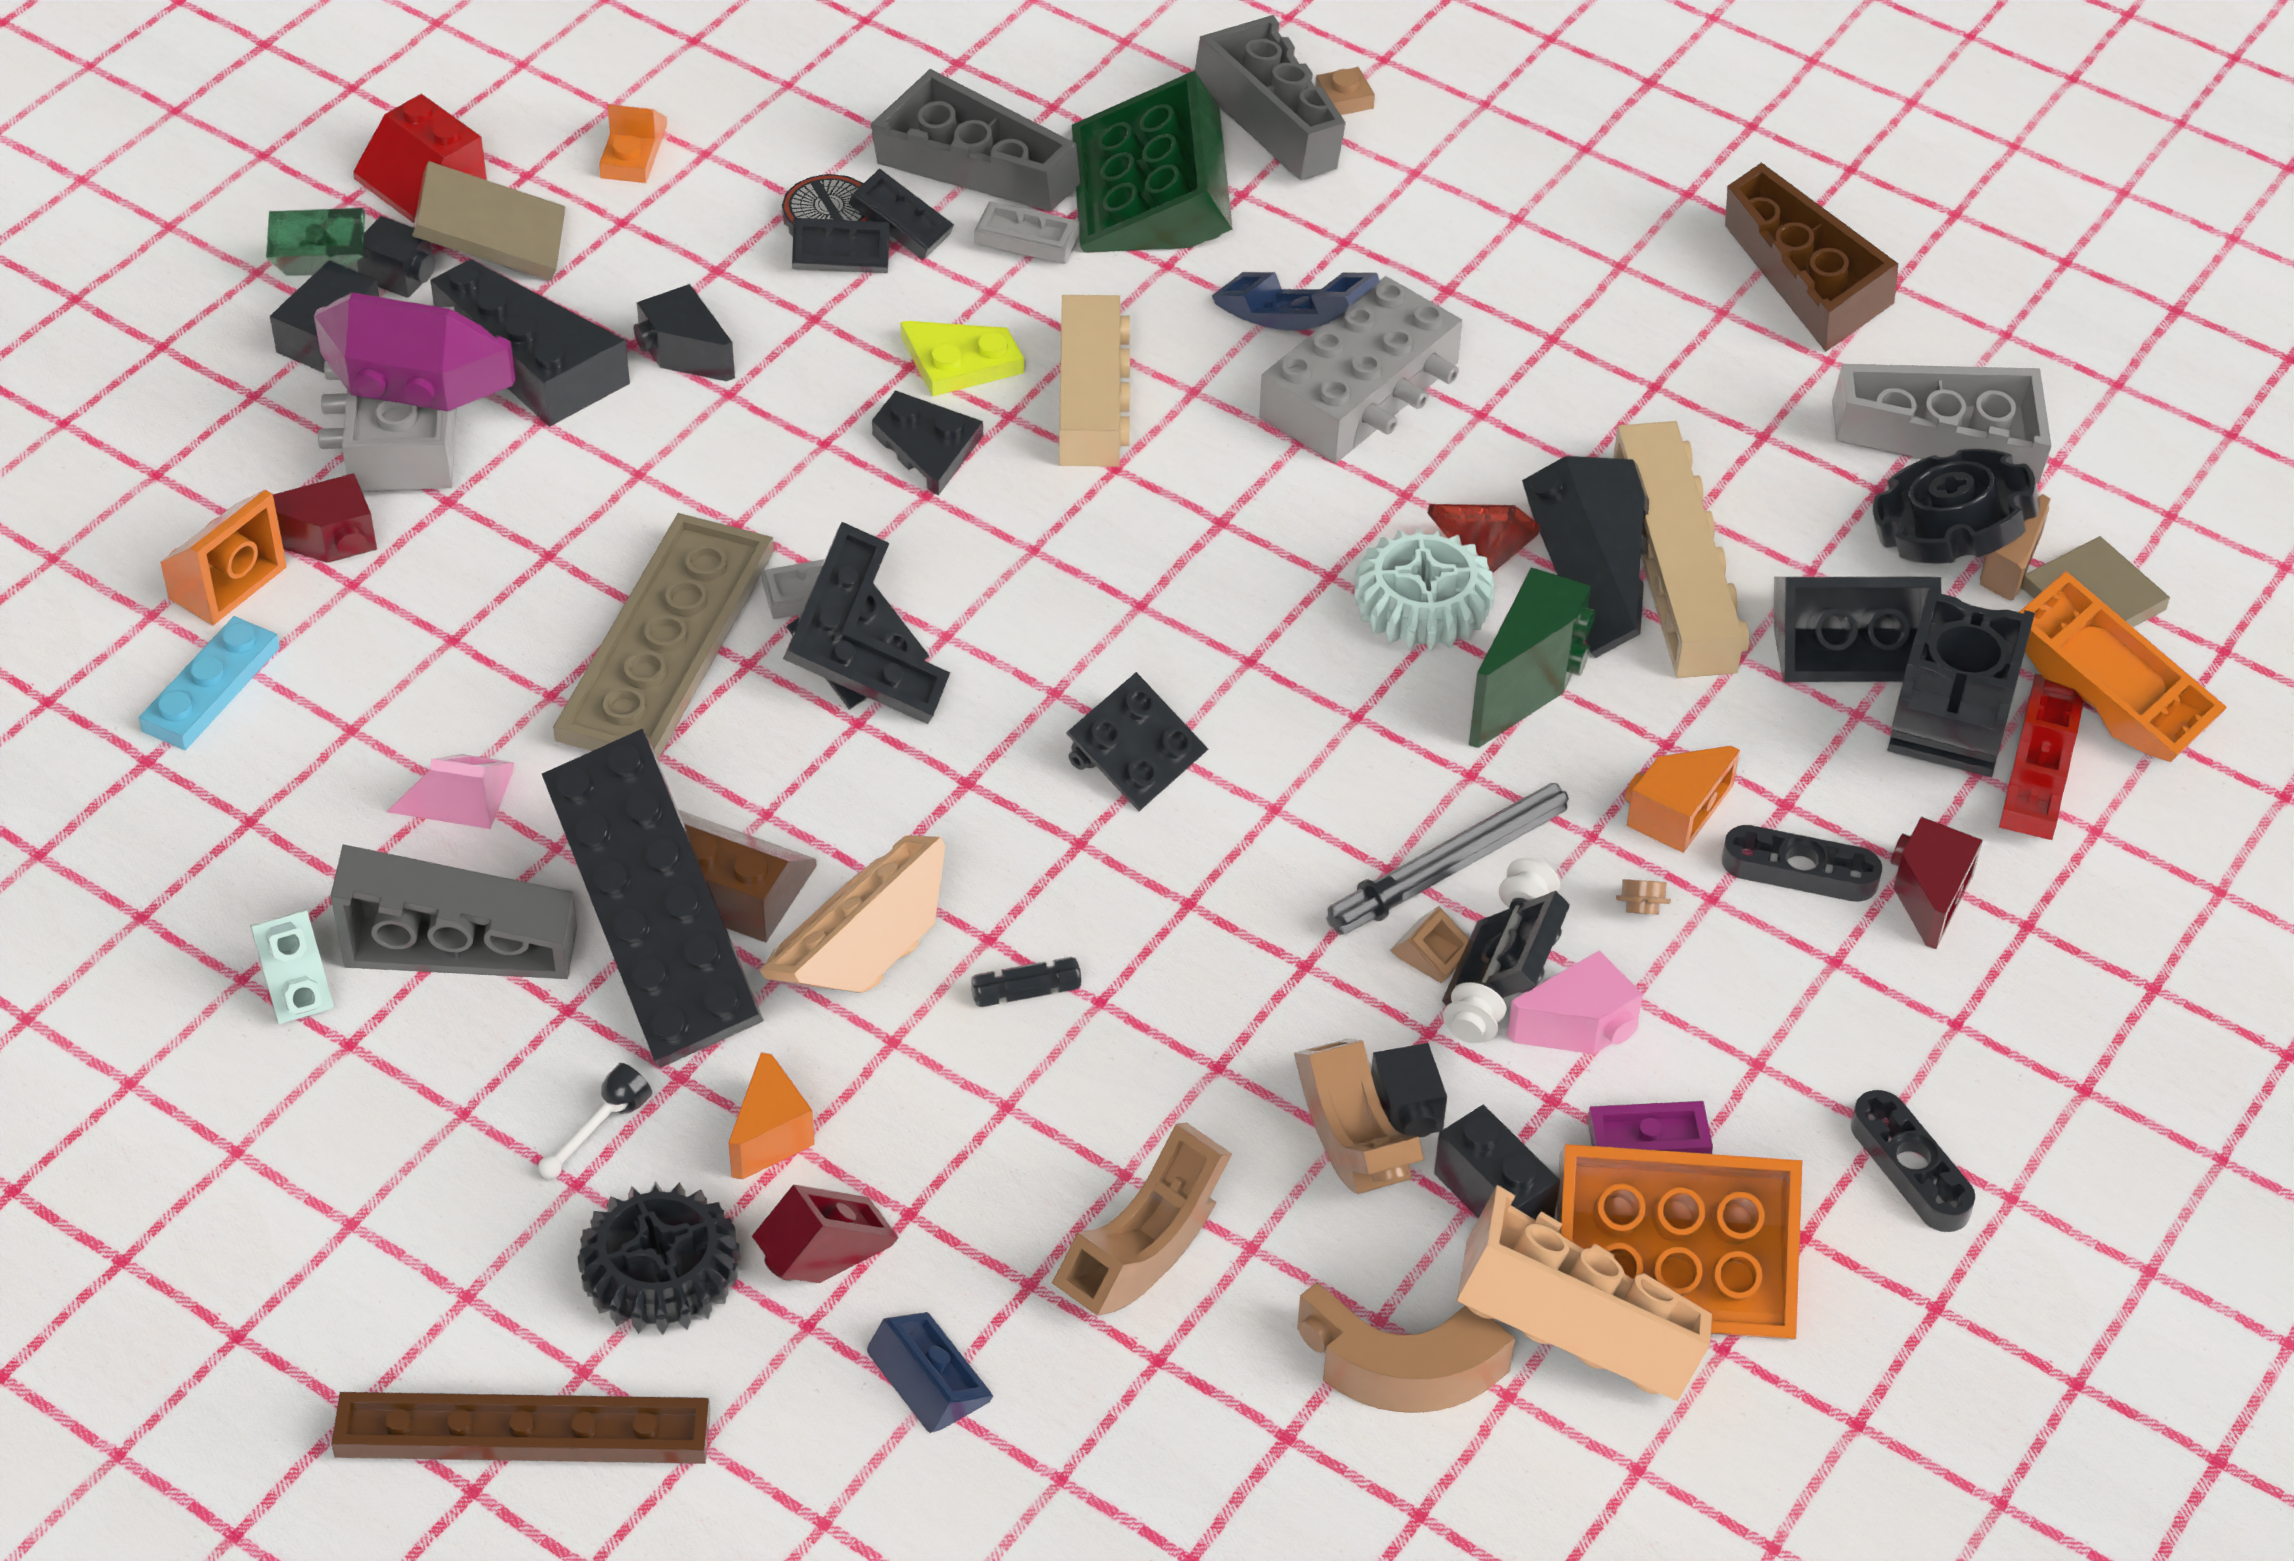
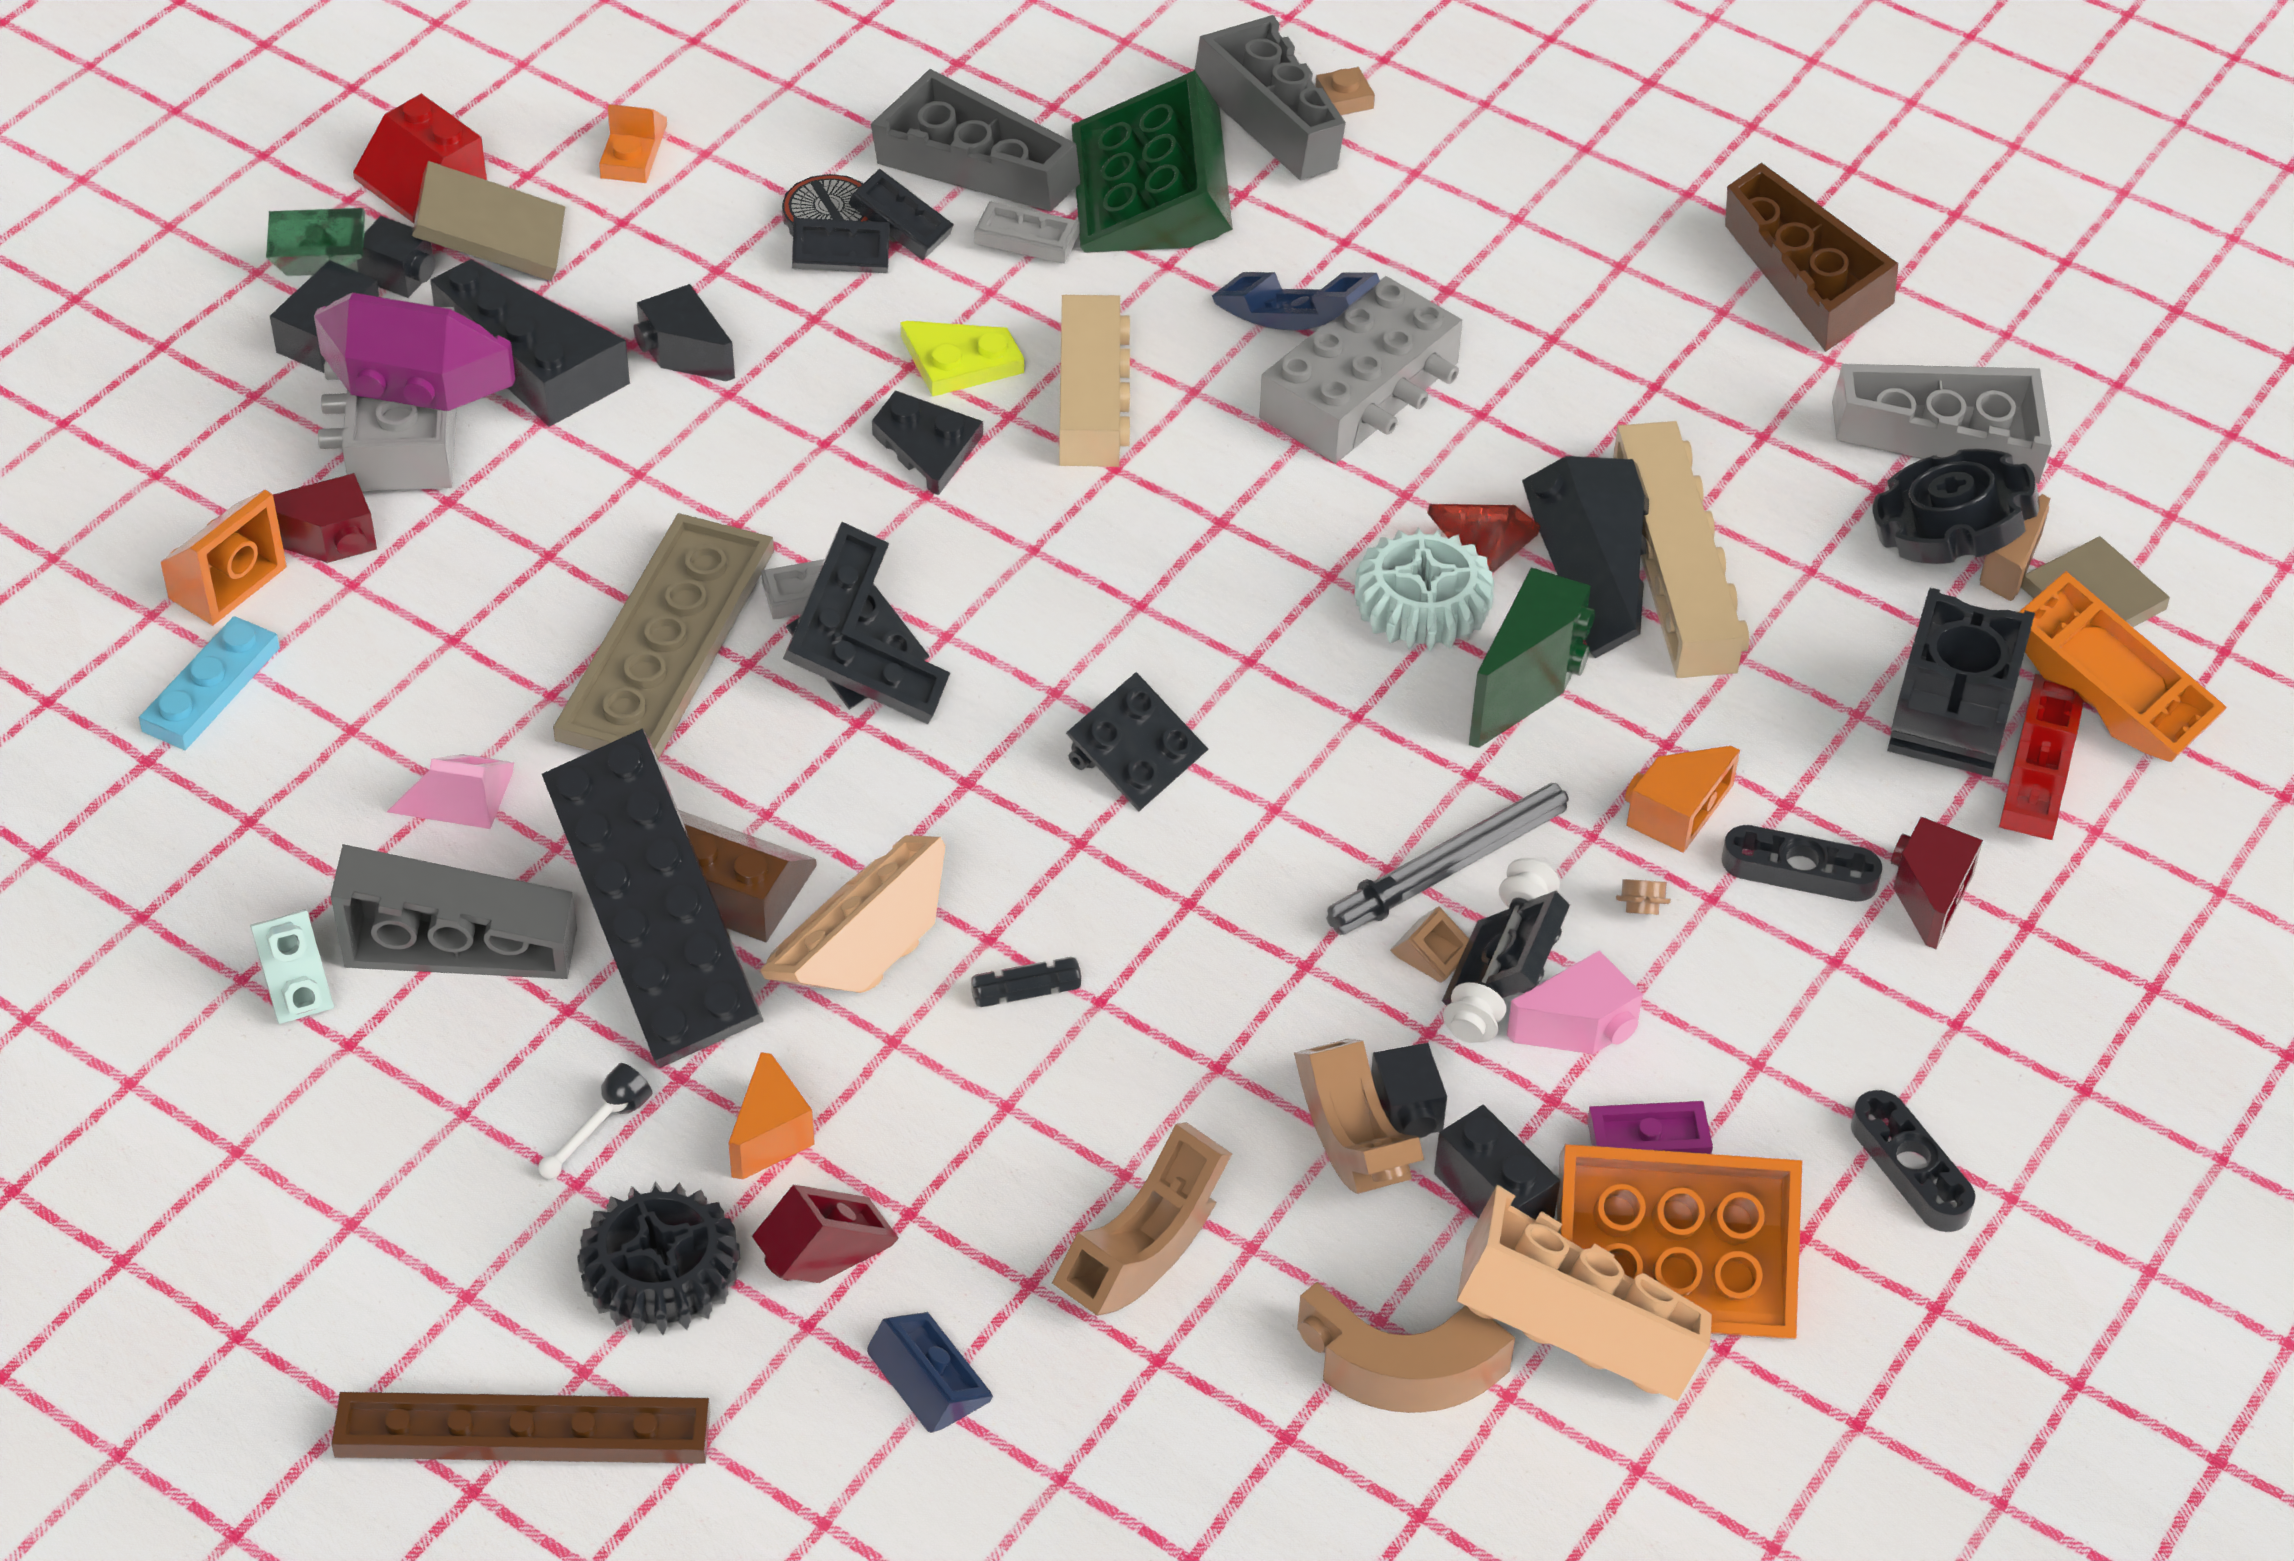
(1847, 626): black slope -> none

